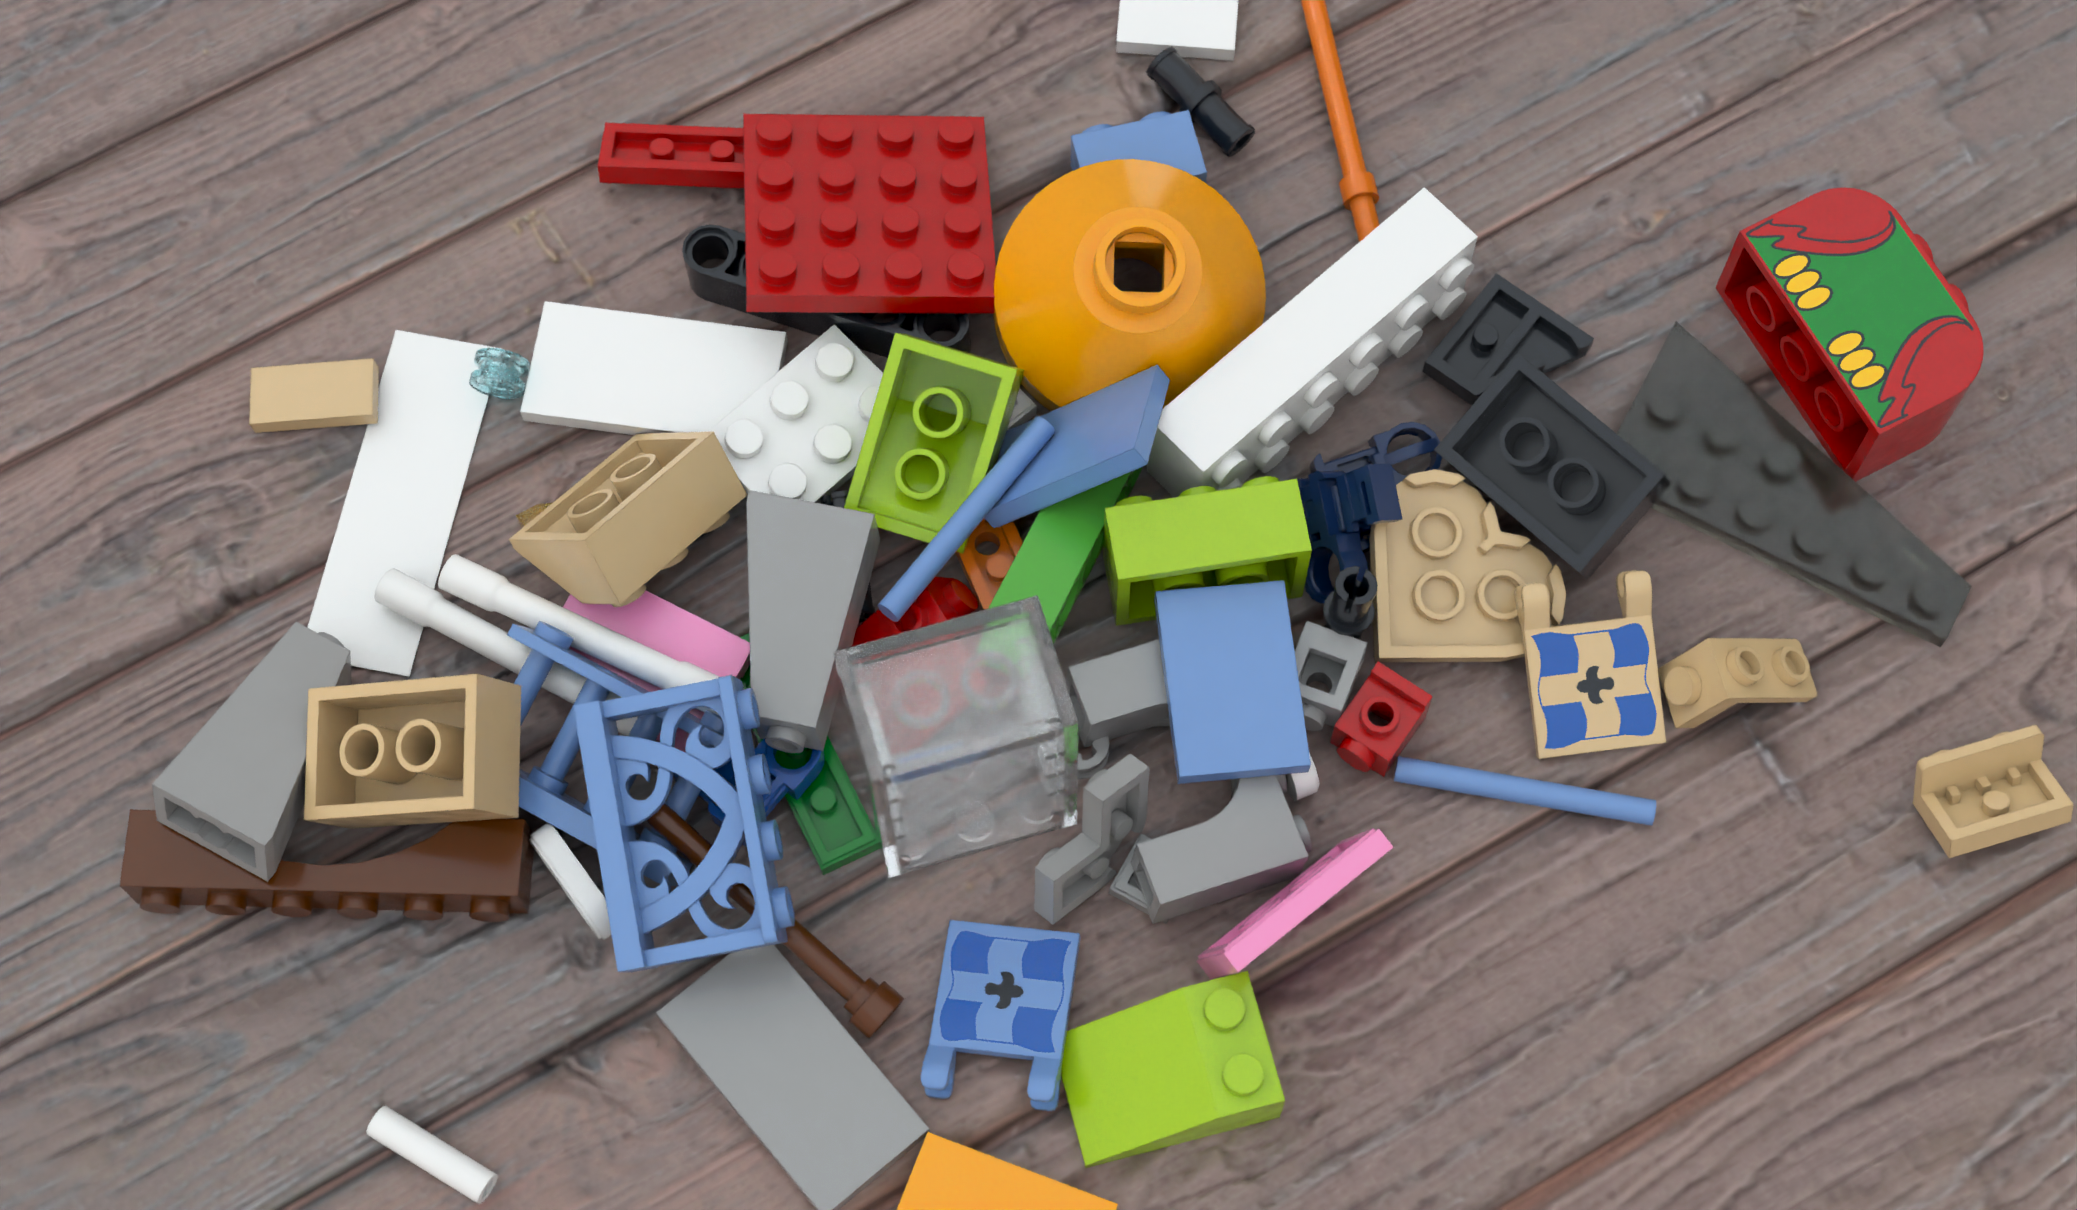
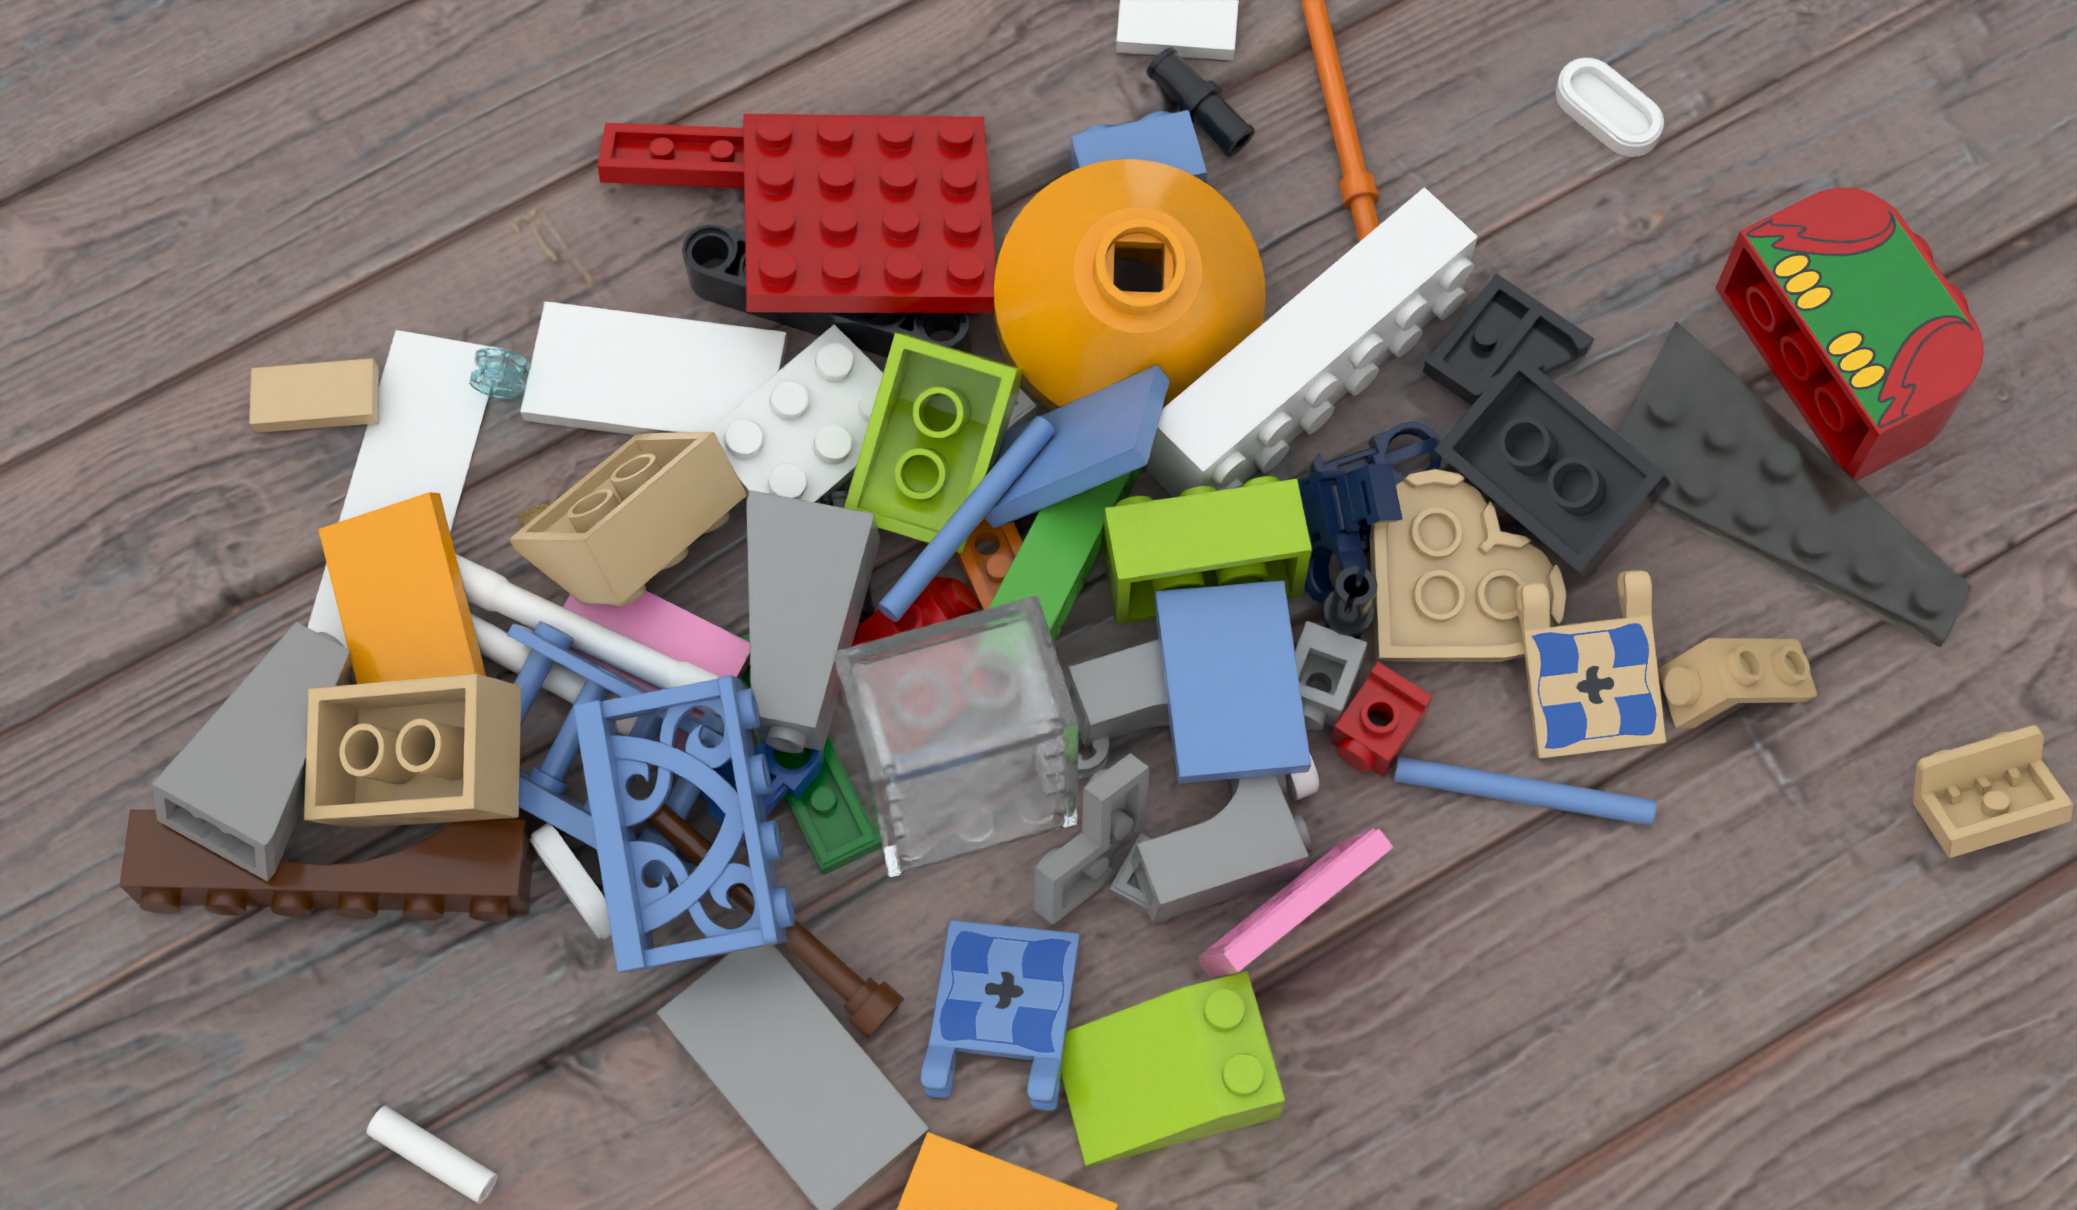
(401, 593): none -> light orange tile
(1609, 107): none -> white tile

